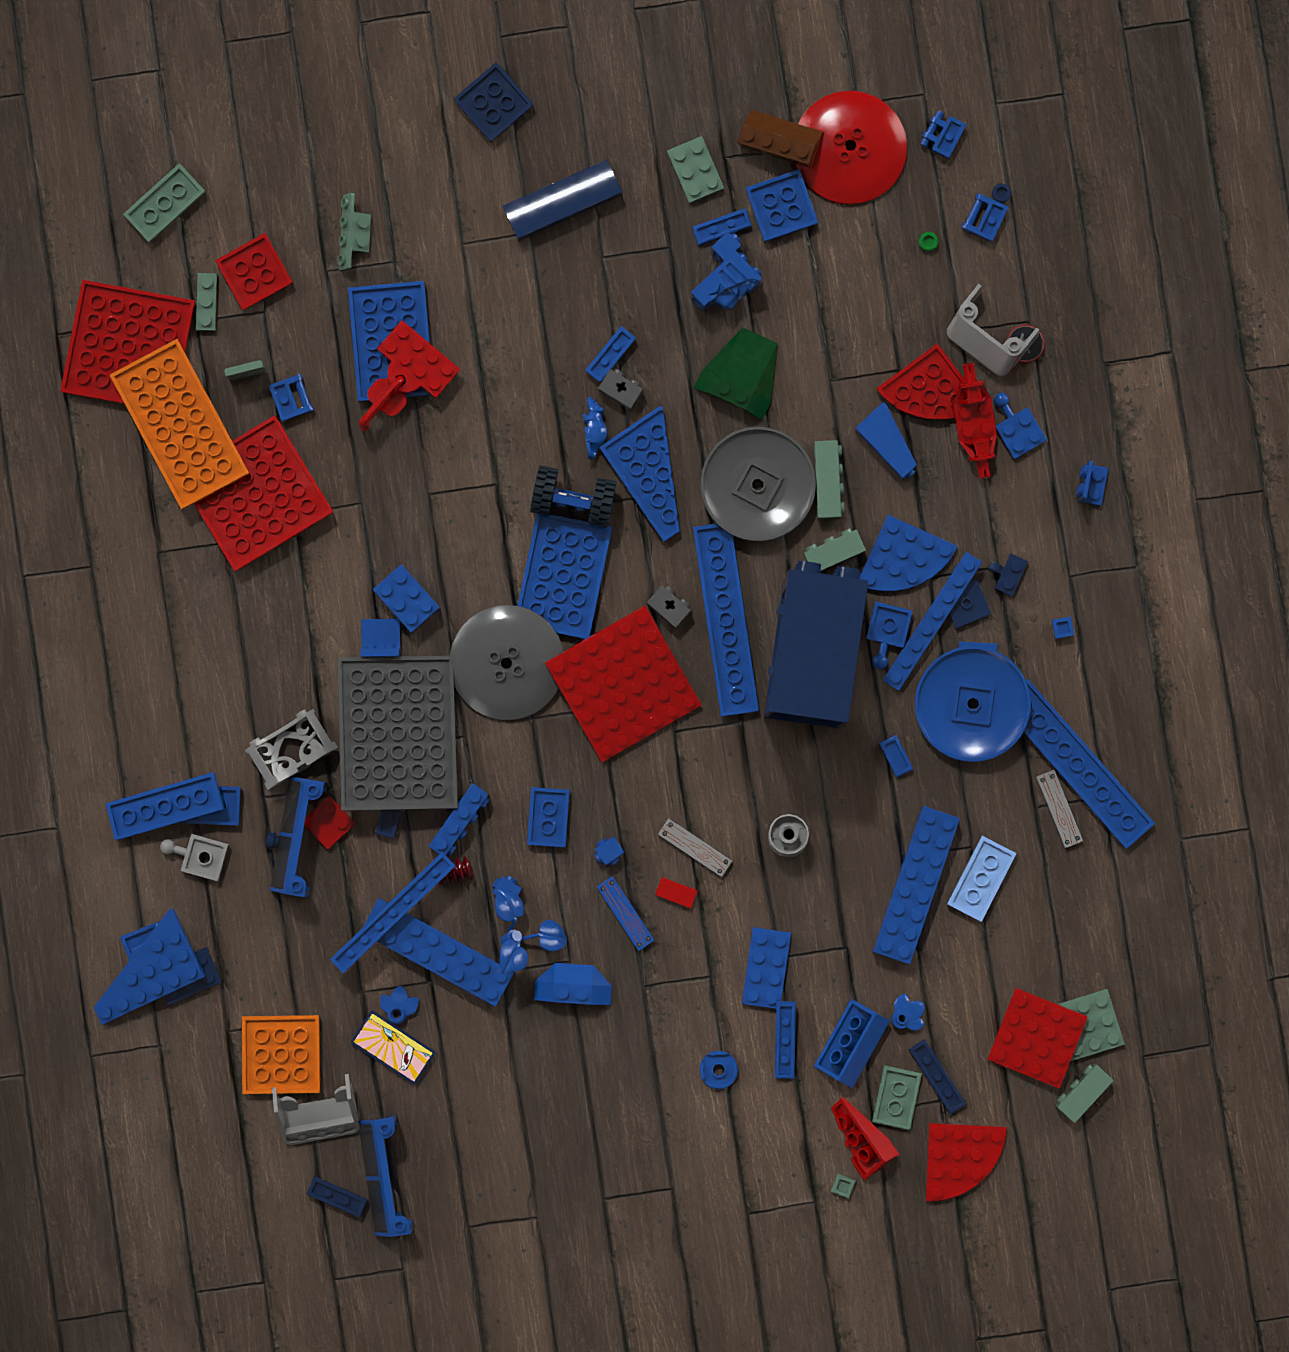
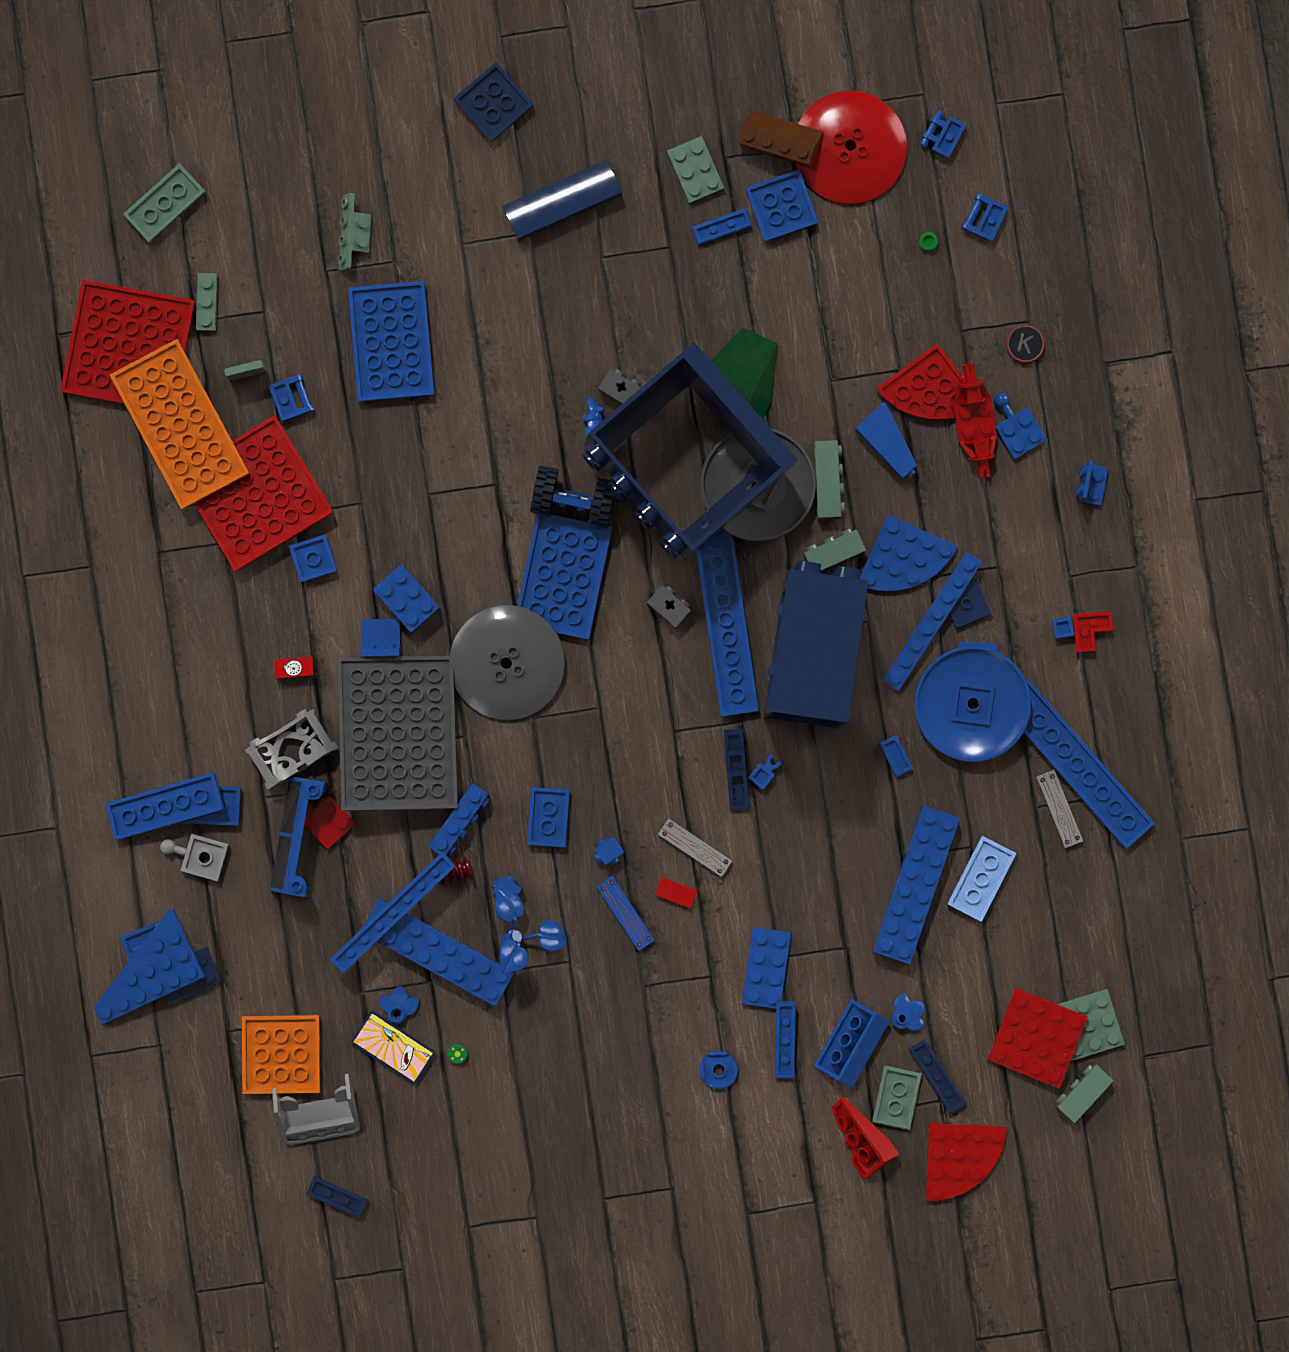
(254, 271): red plate -> none
(272, 840): dark blue plate -> none
(294, 667): none -> red slope
(313, 558): none -> blue plate
(372, 1136): windscreen -> none
(388, 823): dark blue plate -> none
(412, 361): red plate -> none
(457, 1053): none -> green tile
(573, 985): blue wedge -> none
(610, 354): blue plate -> none
(623, 683): red plate -> none
(644, 467): blue wing -> none
(696, 371): none -> dark blue door
(730, 279): blue brick -> none
(736, 769): none -> dark blue slope
(762, 774): none -> blue plate
(791, 824): light grey wheel -> none
(843, 1185): sand green tile -> none
(889, 627): blue plate -> none
(980, 345): light grey windscreen -> none
(1001, 193): dark blue tile -> none
(1009, 574): dark blue plate -> none
(1085, 626): none -> red plate

